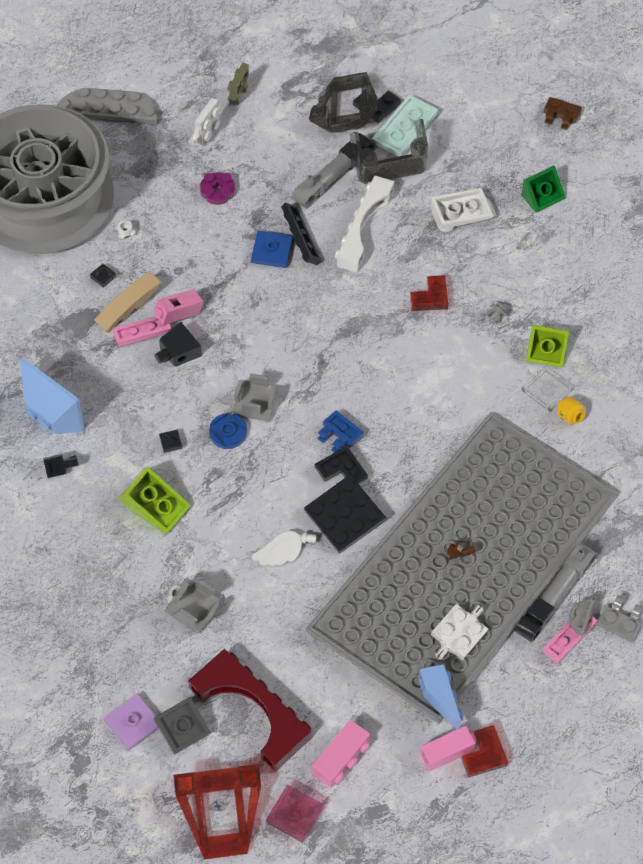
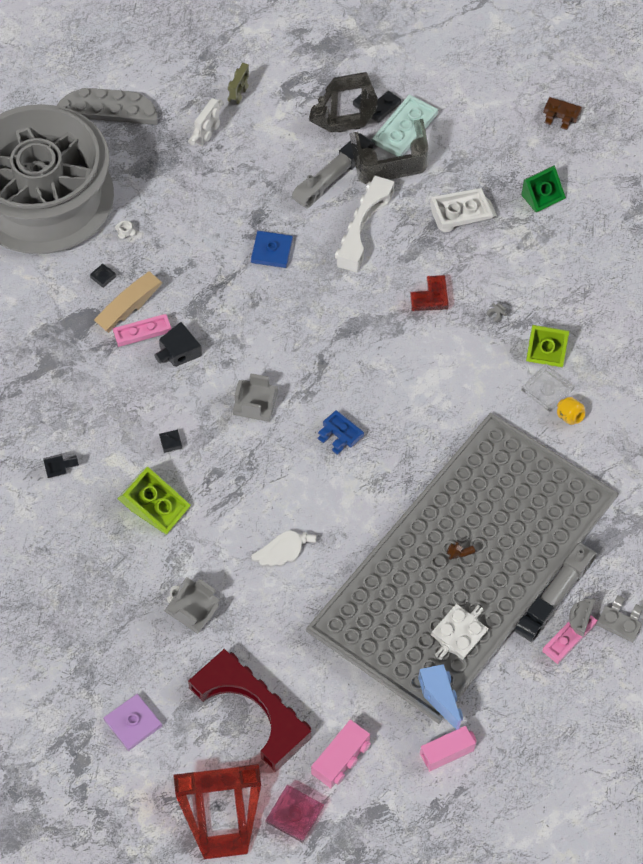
(49, 401): light blue slope -> none
(178, 306): bright pink brick -> none
(182, 725): dark grey plate -> none
(216, 179): magenta plate -> none
(228, 431): blue tile -> none
(301, 234): black plate -> none
(341, 462): black plate -> none
(344, 513): black plate -> none
(489, 757): clear red plate -> none

